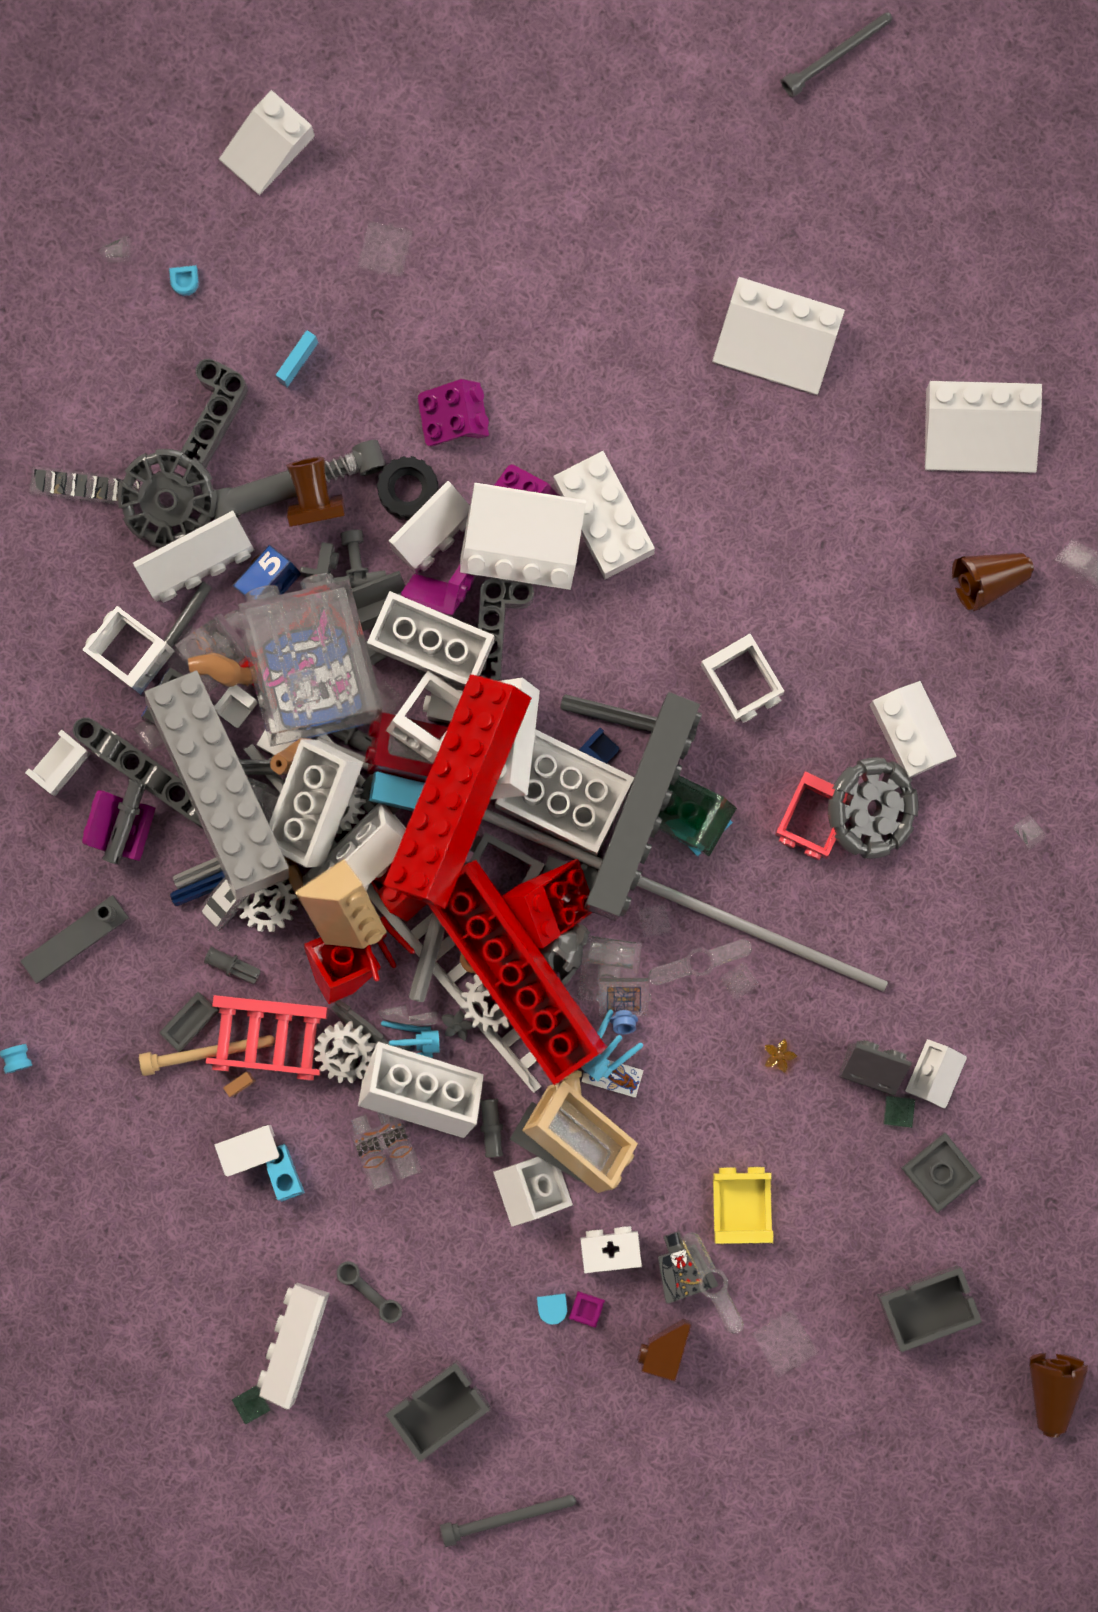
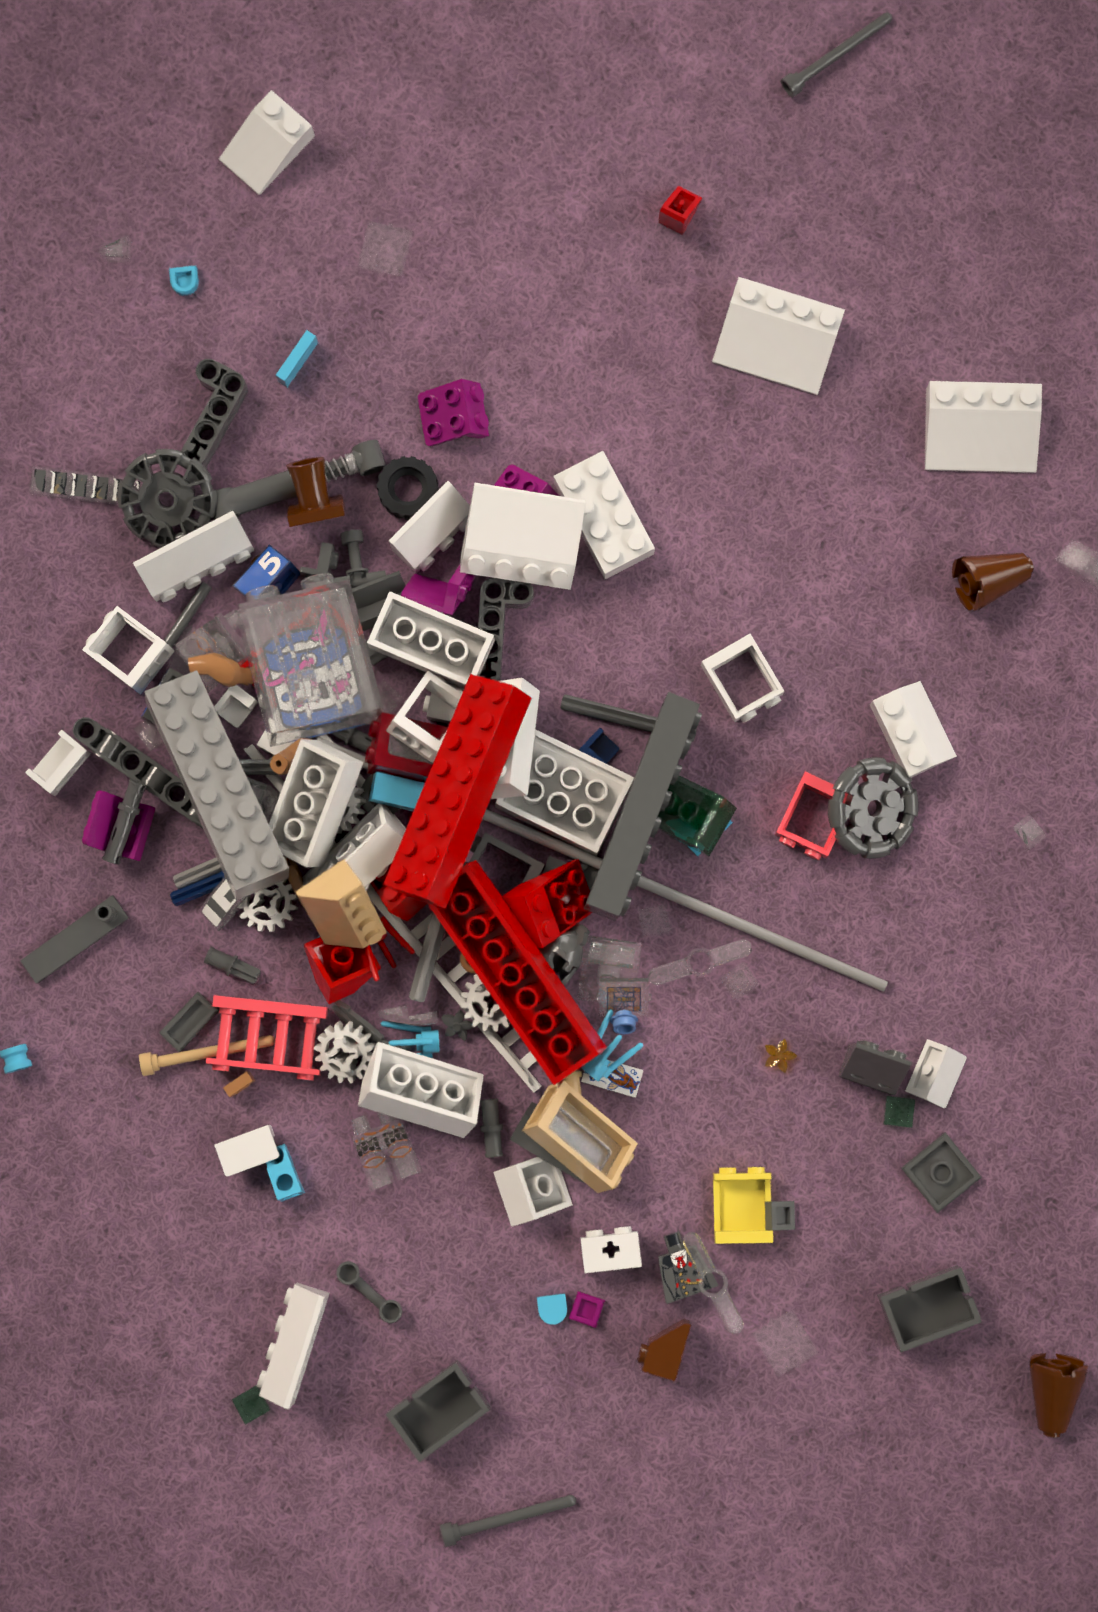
(679, 209): none -> red slope
(779, 1215): none -> dark grey tile

